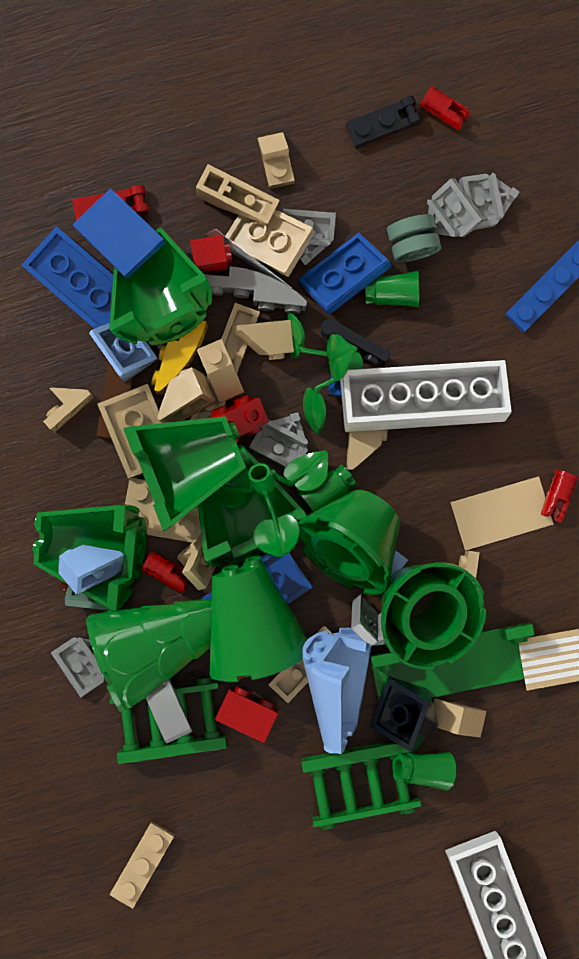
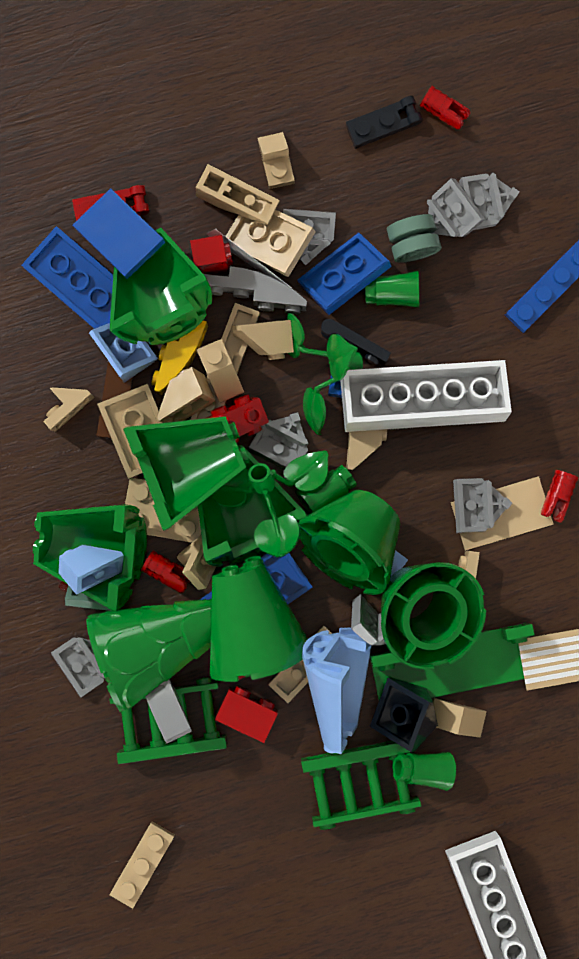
(477, 505): none -> light grey slope

